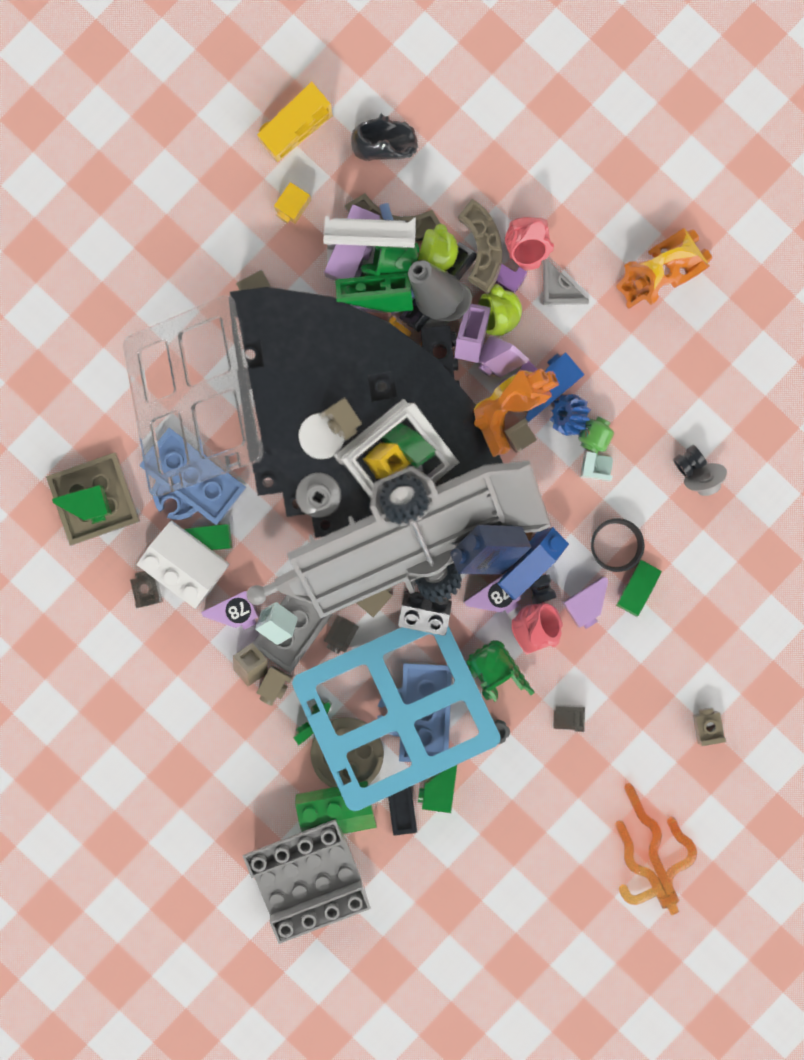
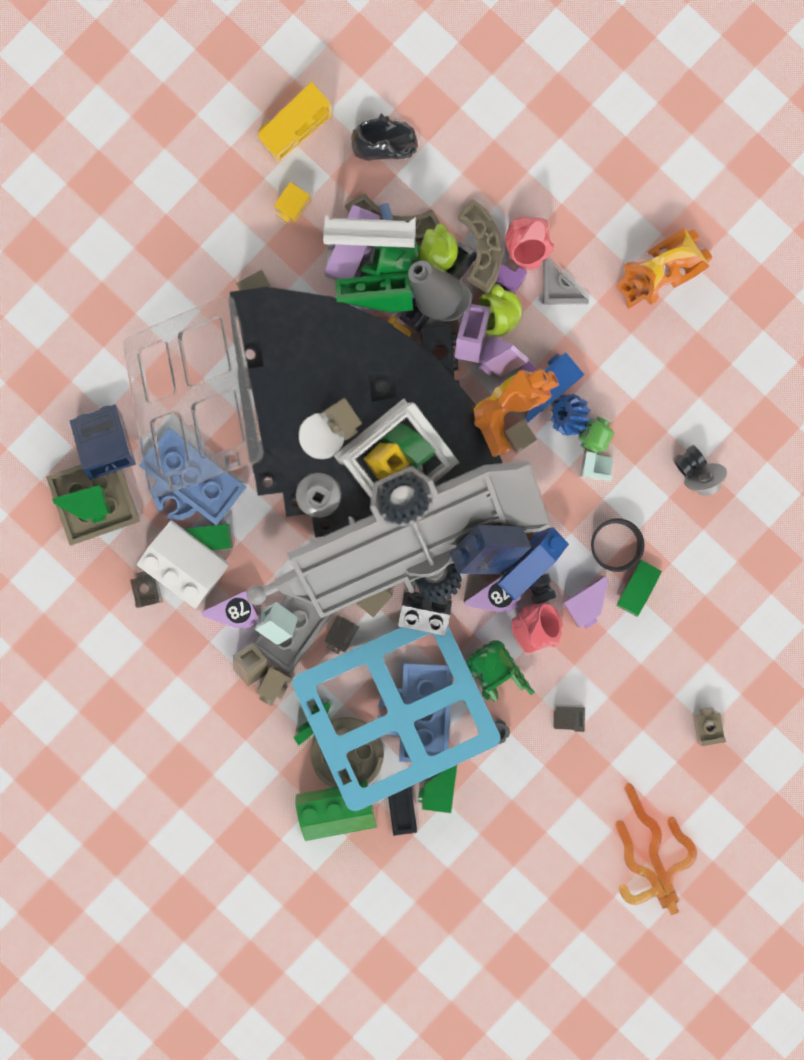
(102, 442): none -> dark blue brick
(308, 881): light grey slope -> none

